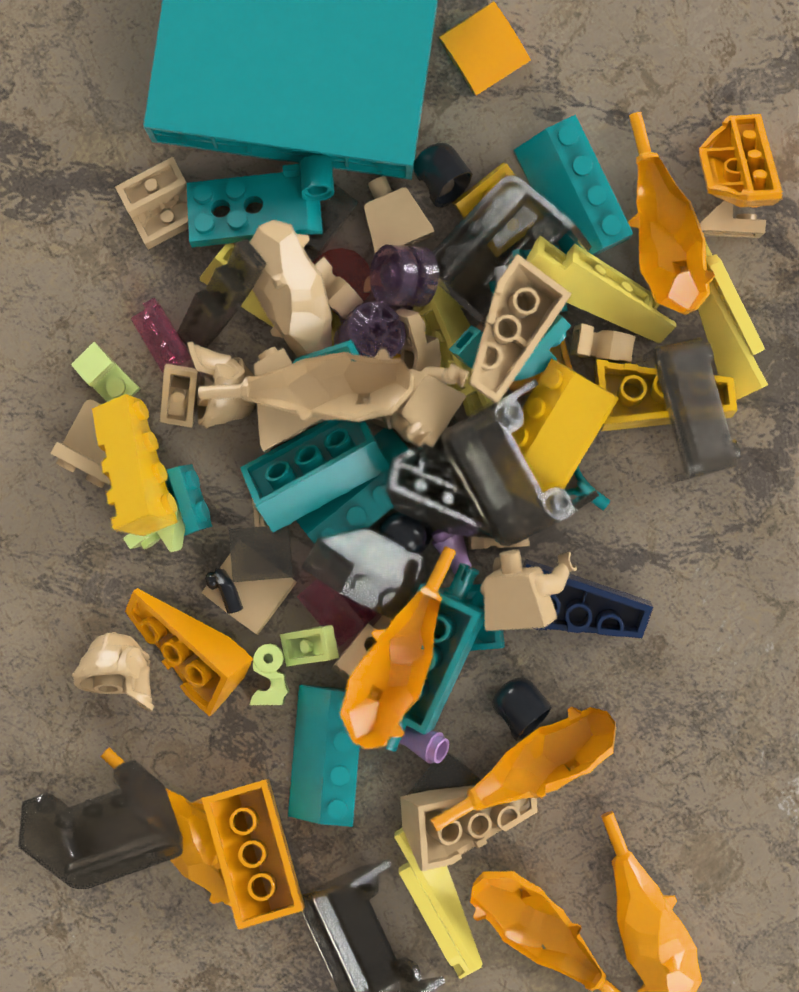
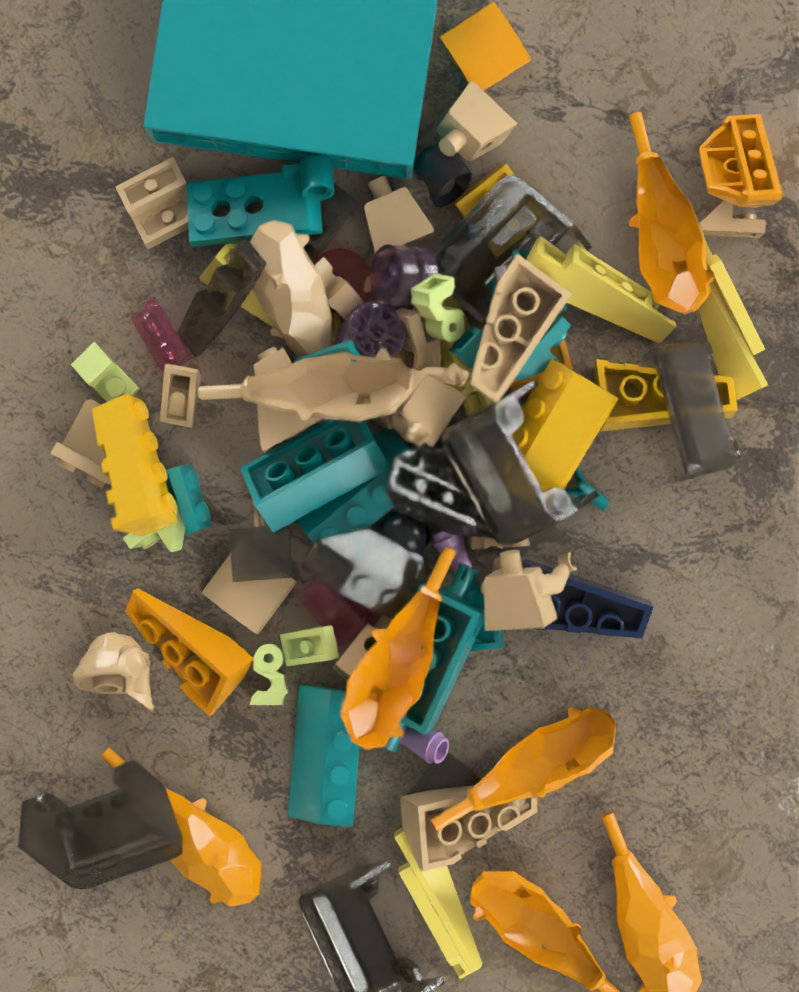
(220, 370): tan head -> none
(227, 589): black arm -> none
(253, 854): light orange slope -> none
(440, 321): none -> yellowish green leg
(474, 125): none -> tan torso
(521, 706): black helmet -> none
(568, 175): teal slope -> none
(603, 345): tan leg -> none

